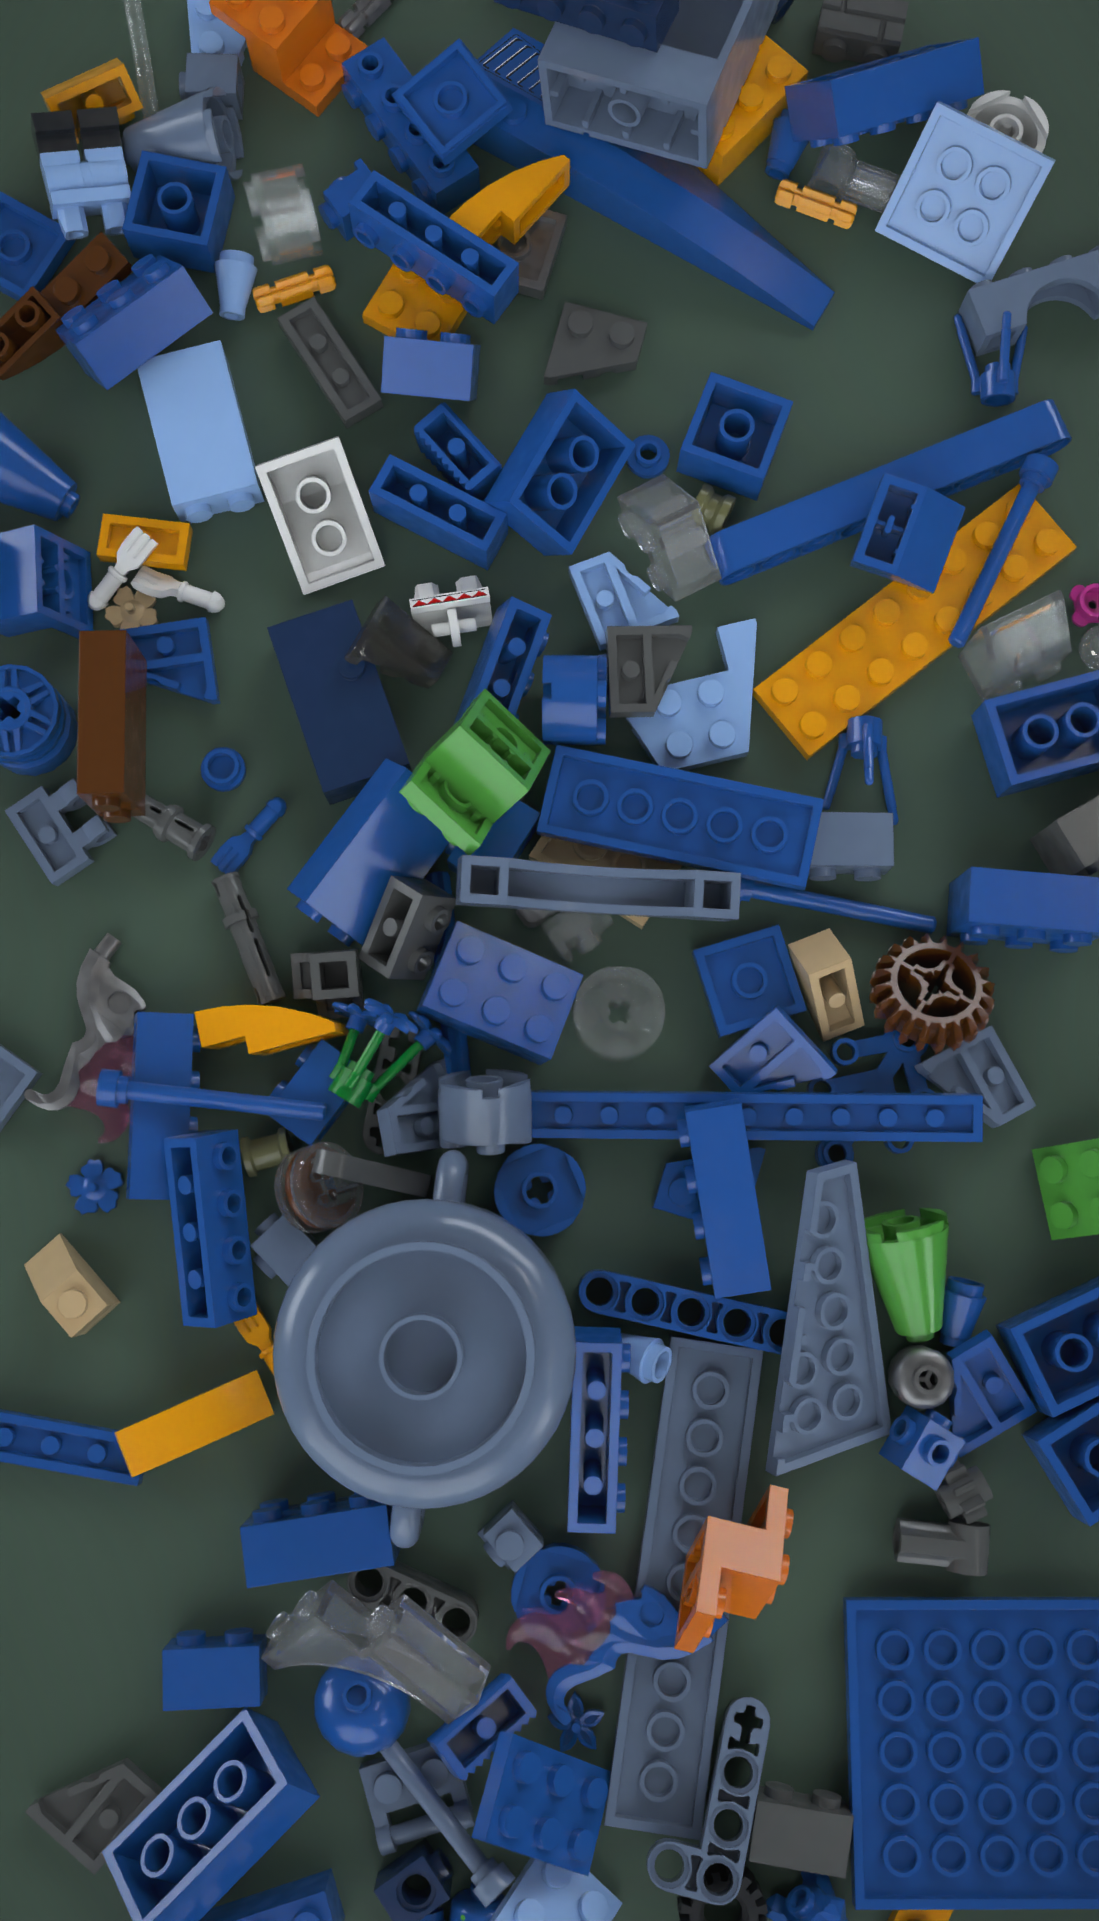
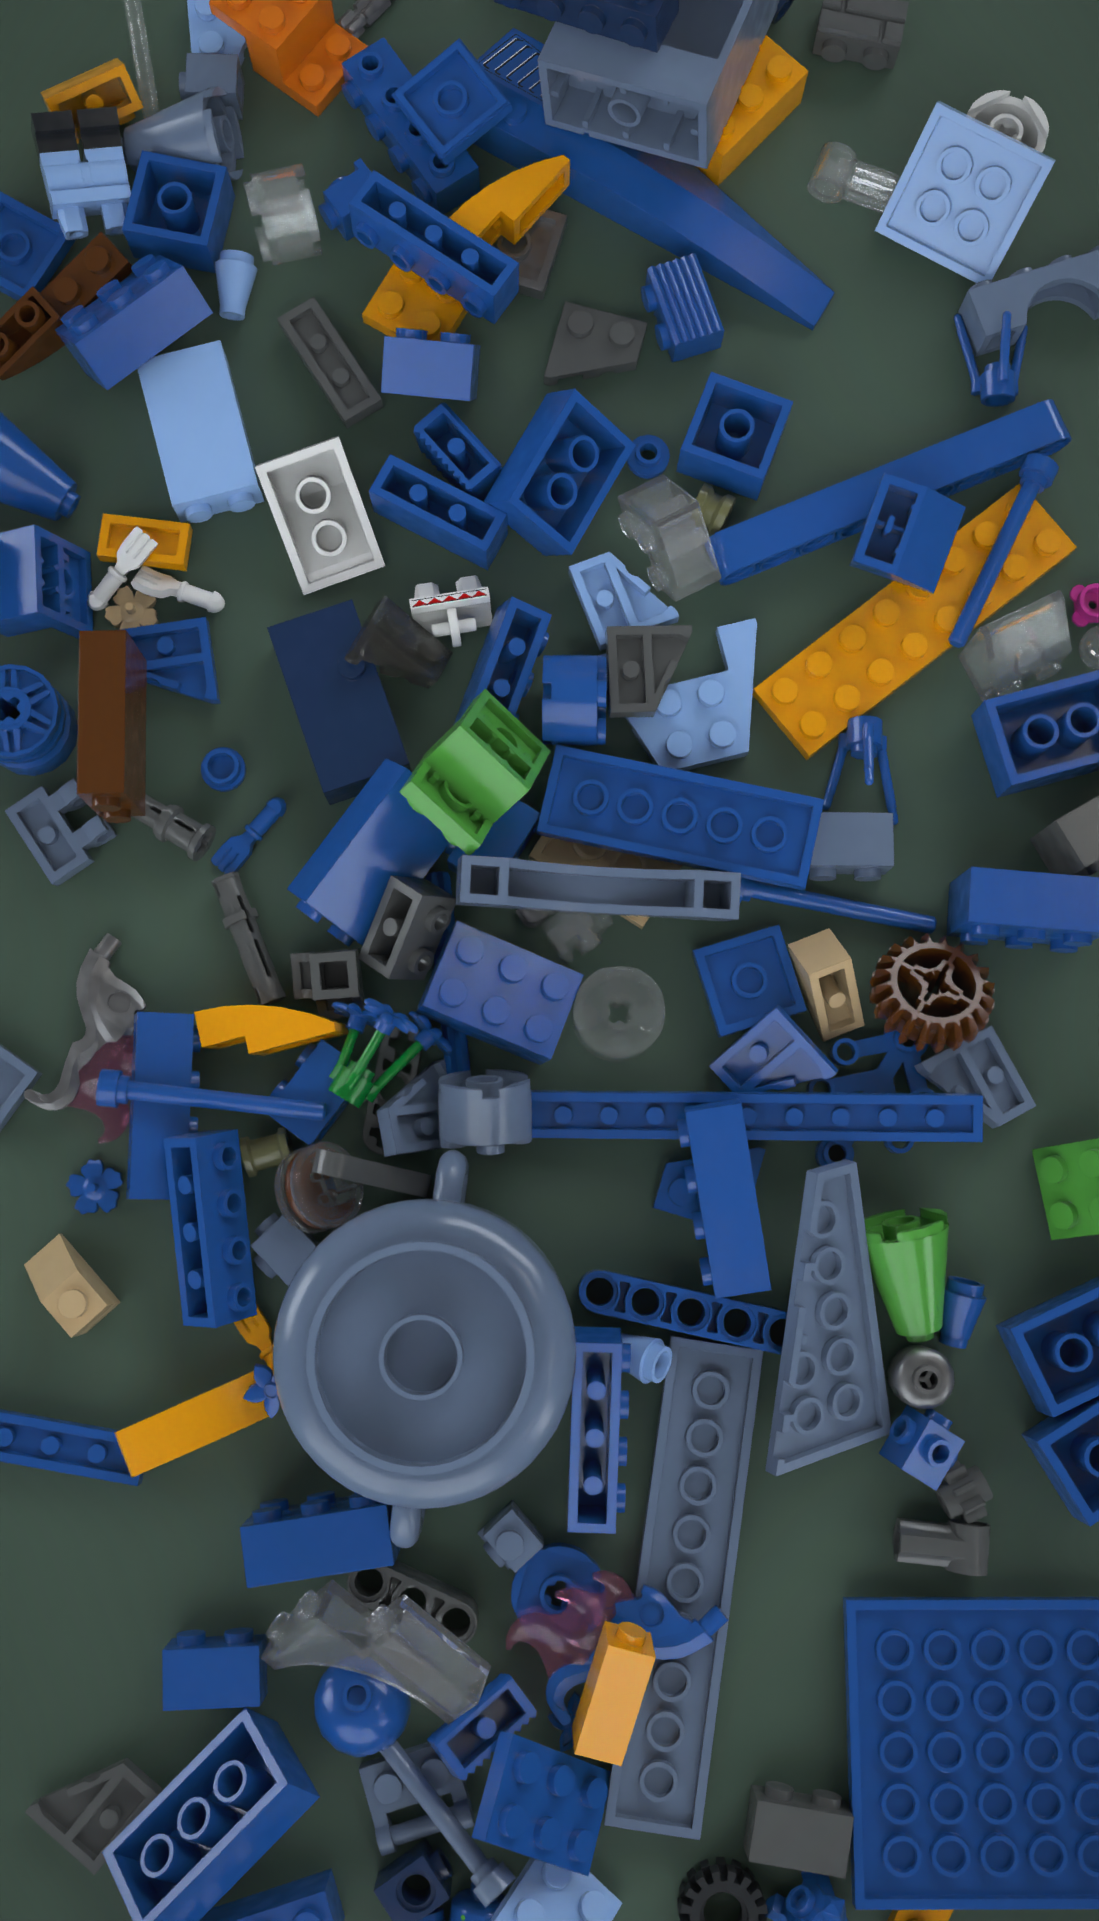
(264, 1390): none -> blue plant
(294, 288): light orange axle -> none
(564, 1200): blue plate -> none
(613, 1692): none -> light orange brick
(683, 308): none -> blue brick
(721, 1796): sand blue beam -> none
(734, 1568): orange bracket -> none
(782, 151): blue cone -> none
(815, 203): light orange axle -> none
(884, 93): blue brick -> none
(985, 1392): blue wing -> none

